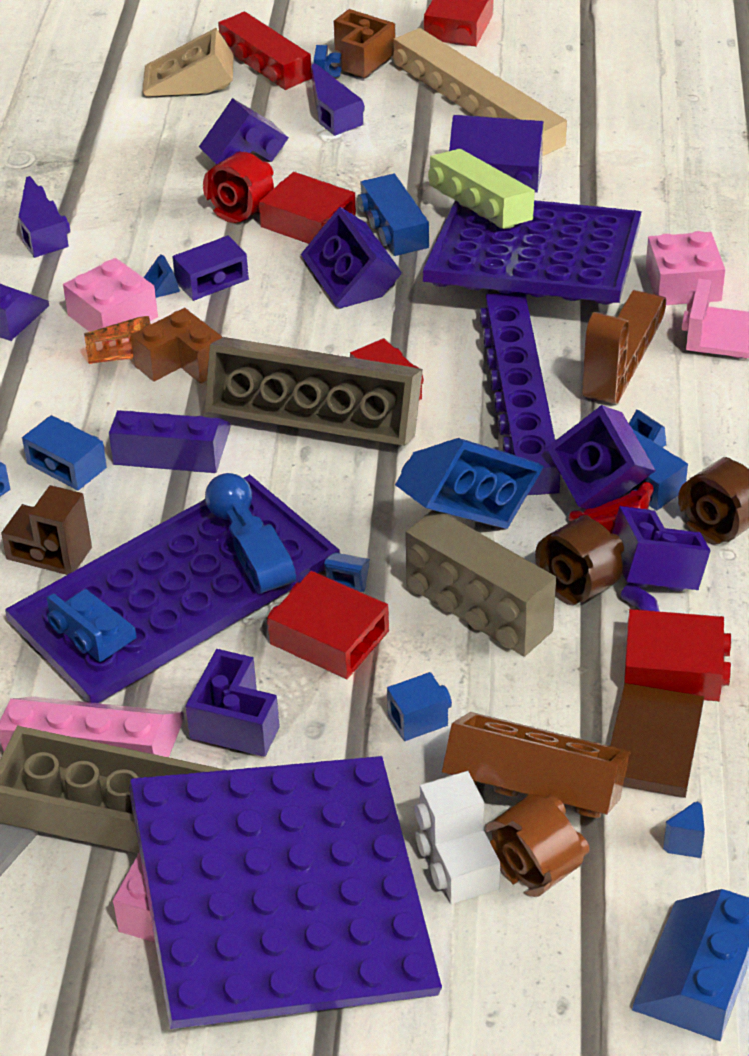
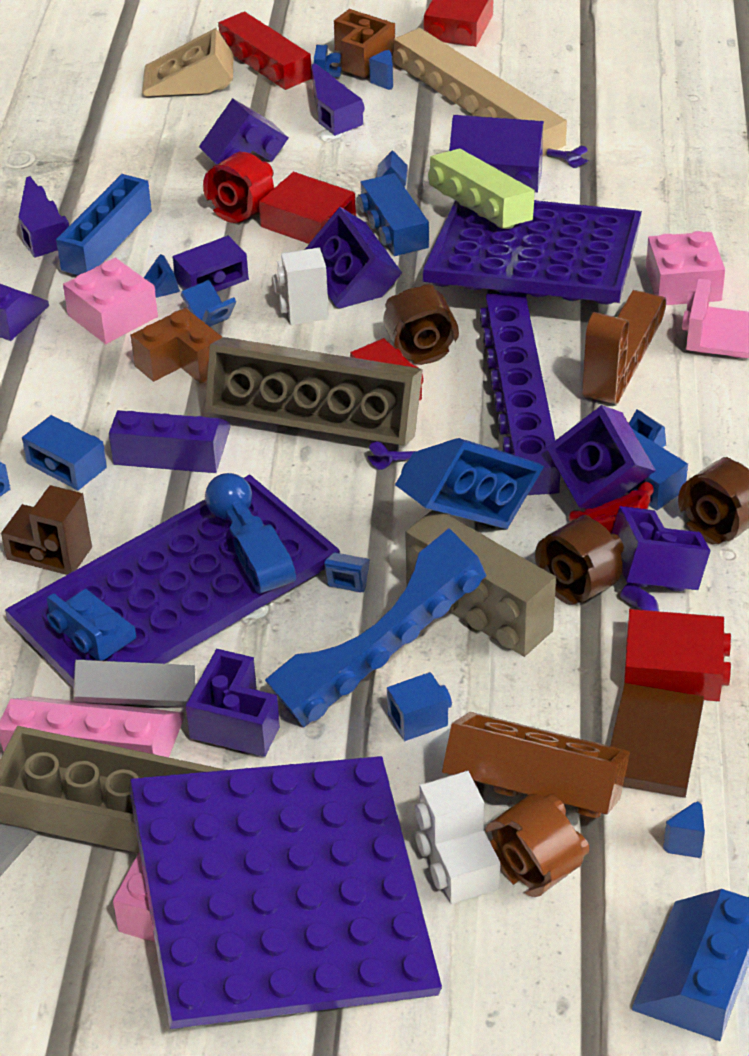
(104, 225): none -> blue brick
(113, 332): clear orange slope -> none
(133, 683): none -> light grey tile
(206, 304): none -> blue bracket
(302, 286): none -> white brick
(318, 679): none -> blue arch
(328, 624): red brick -> none
(382, 70): none -> blue slope
(383, 458): none -> dark purple hand
(393, 164): none -> blue slope
(420, 324): none -> reddish brown brick
(573, 157): none -> dark purple hand

